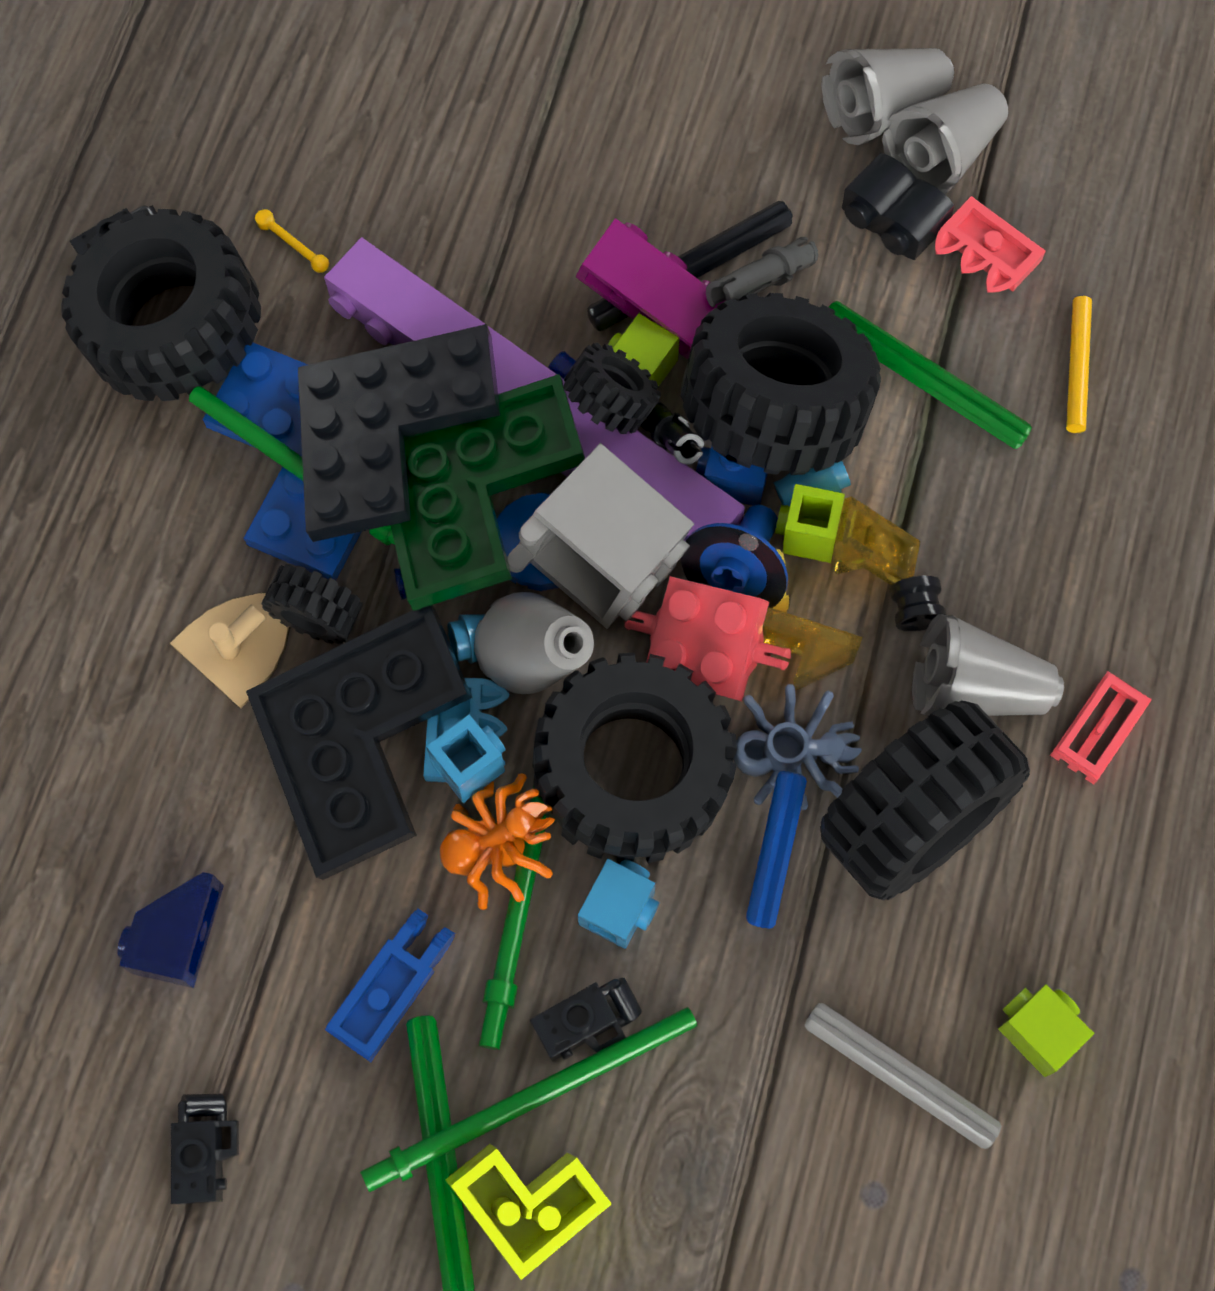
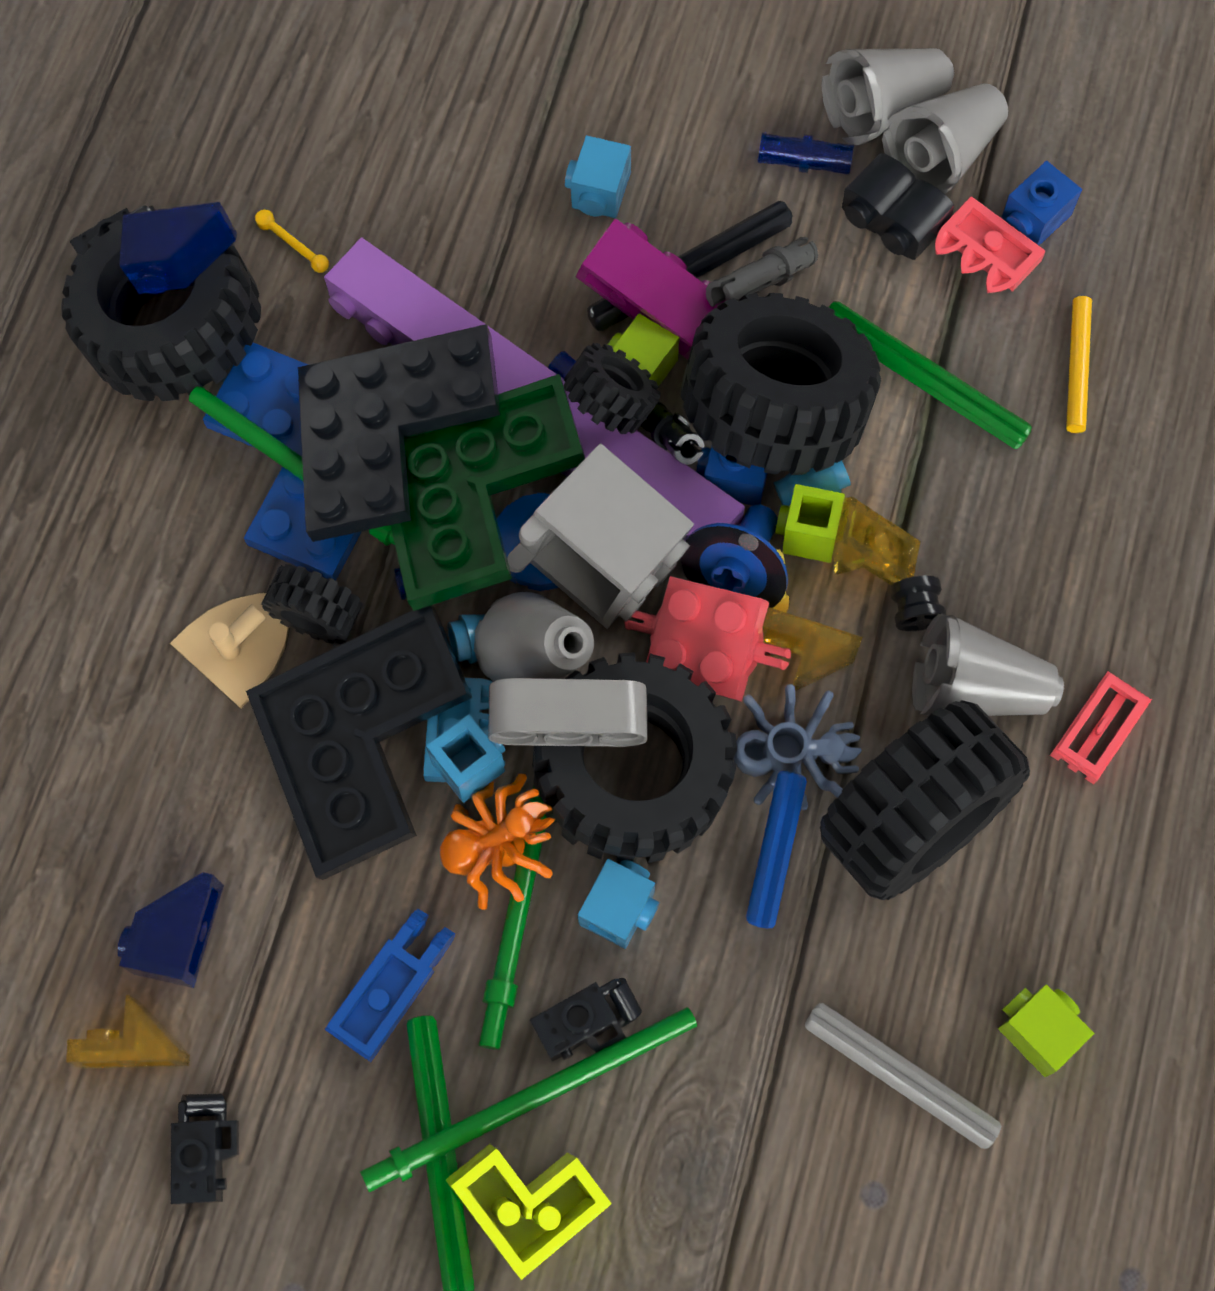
(143, 1043): none -> clear yellow slope
(173, 245): none -> clear blue slope
(567, 712): none -> light grey beam
(599, 177): none -> dark azure brick
(805, 153): none -> clear blue pin
(1041, 203): none -> blue brick

